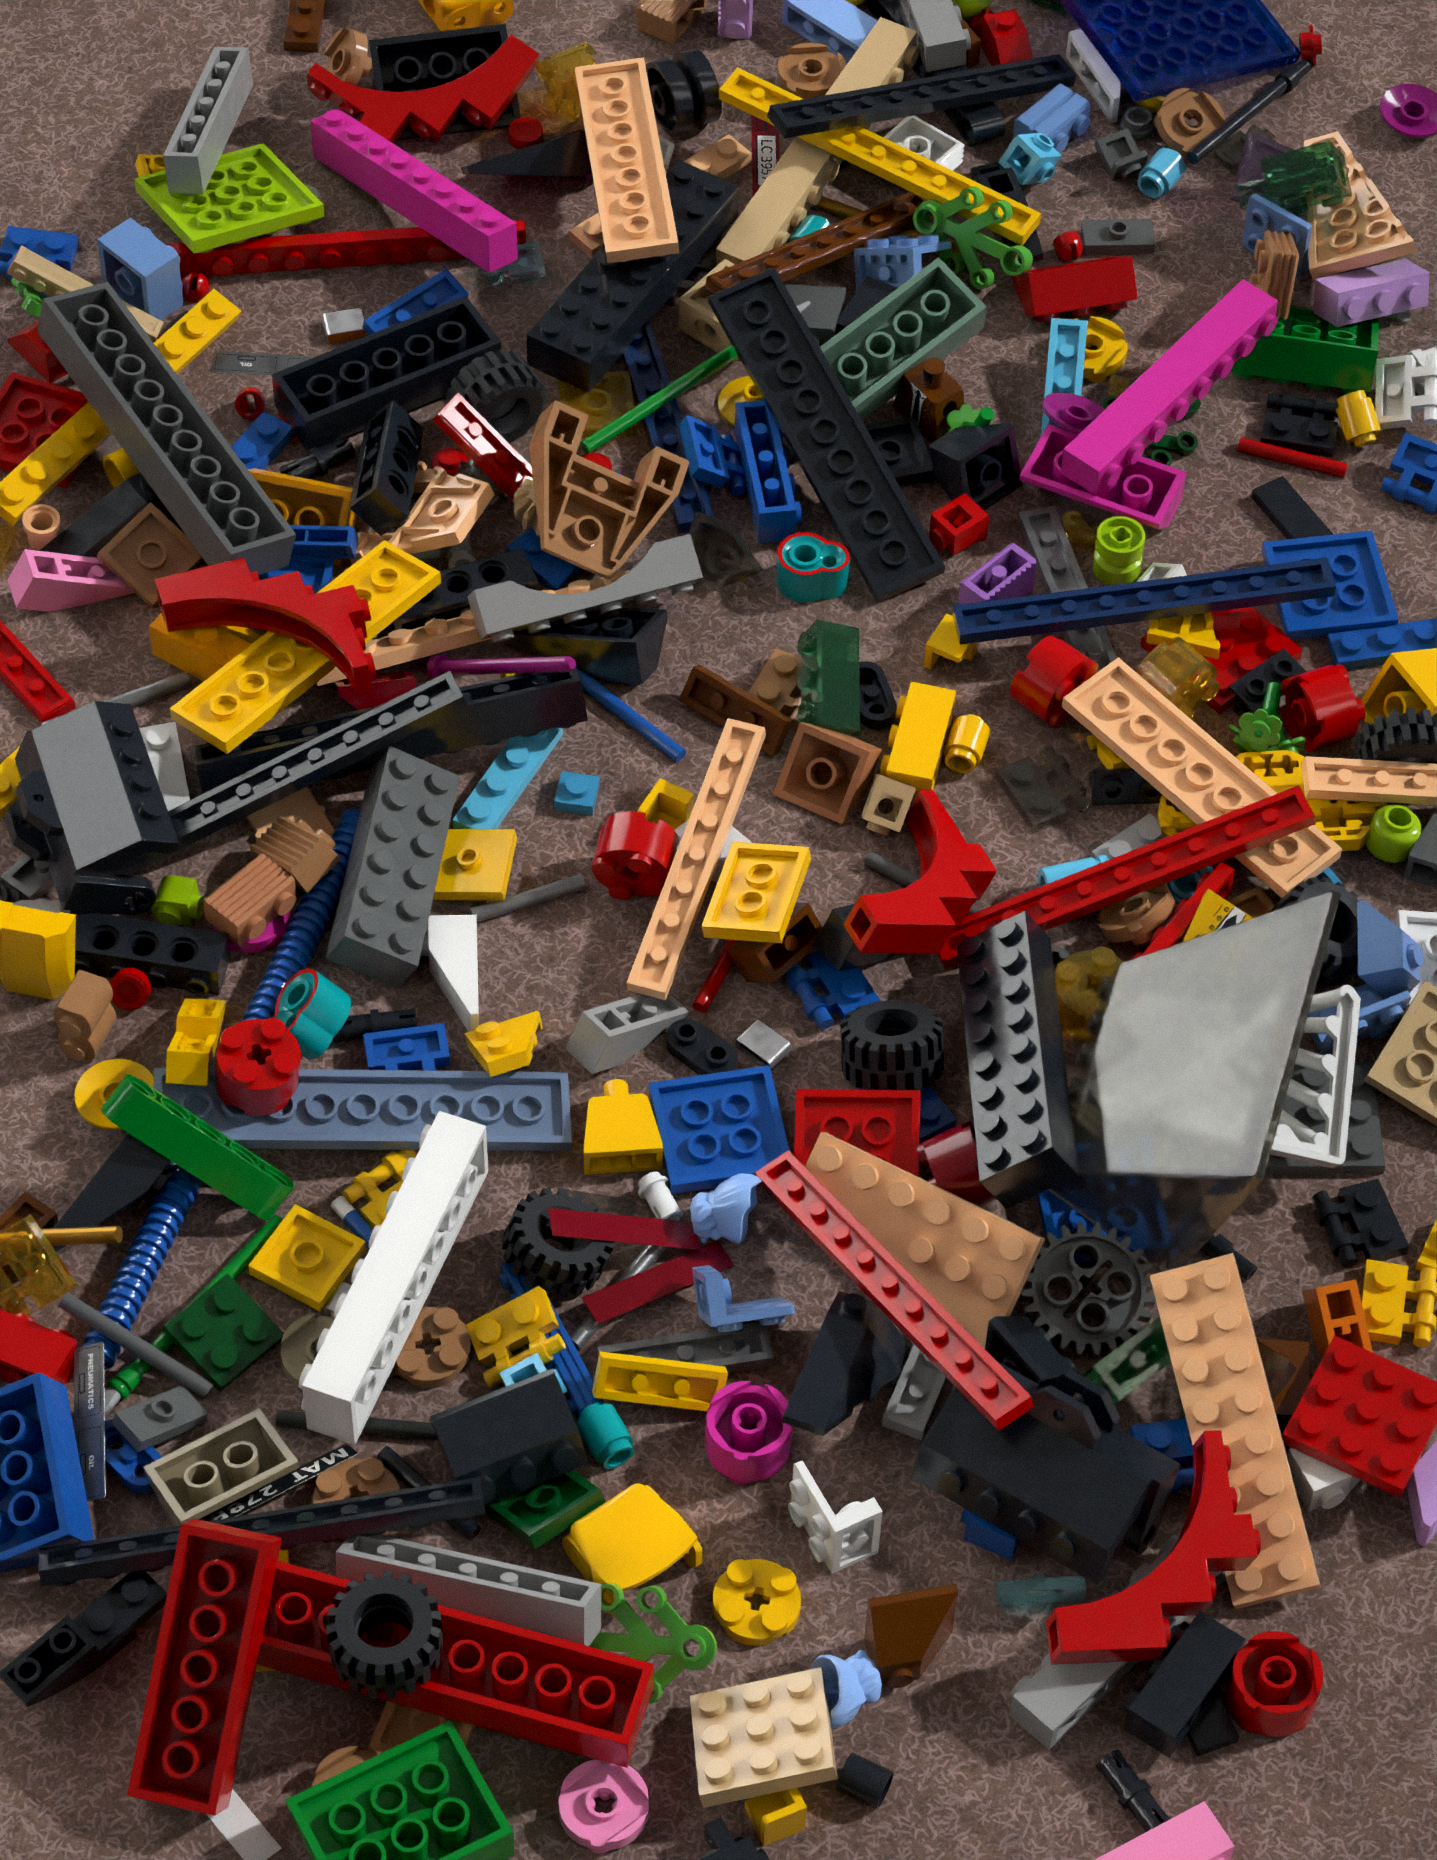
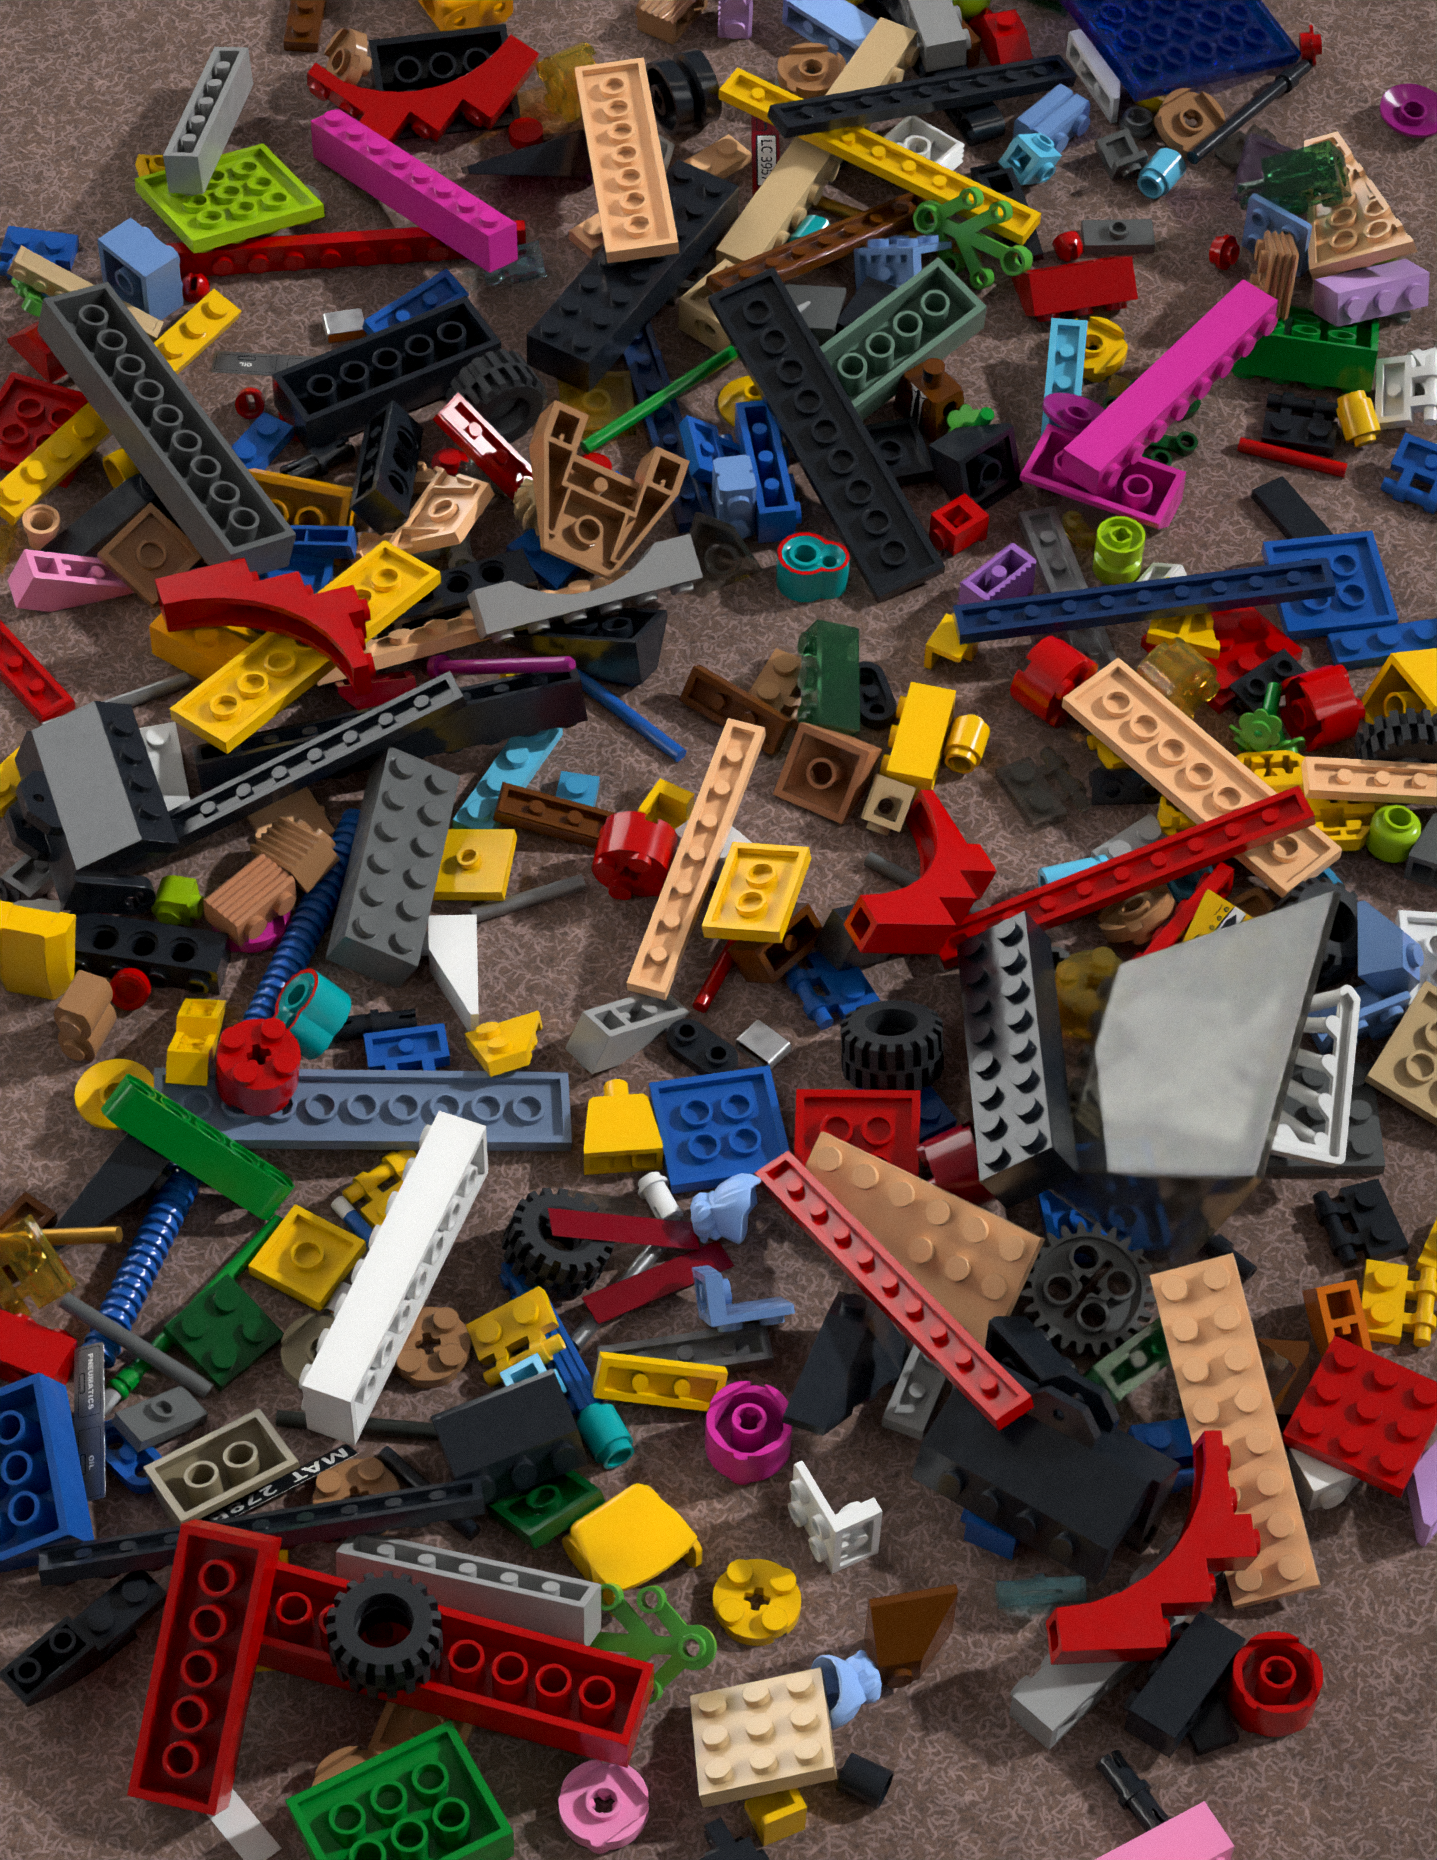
(549, 815): none -> reddish brown tile
(734, 493): none -> medium blue brick
(1224, 251): none -> red plate

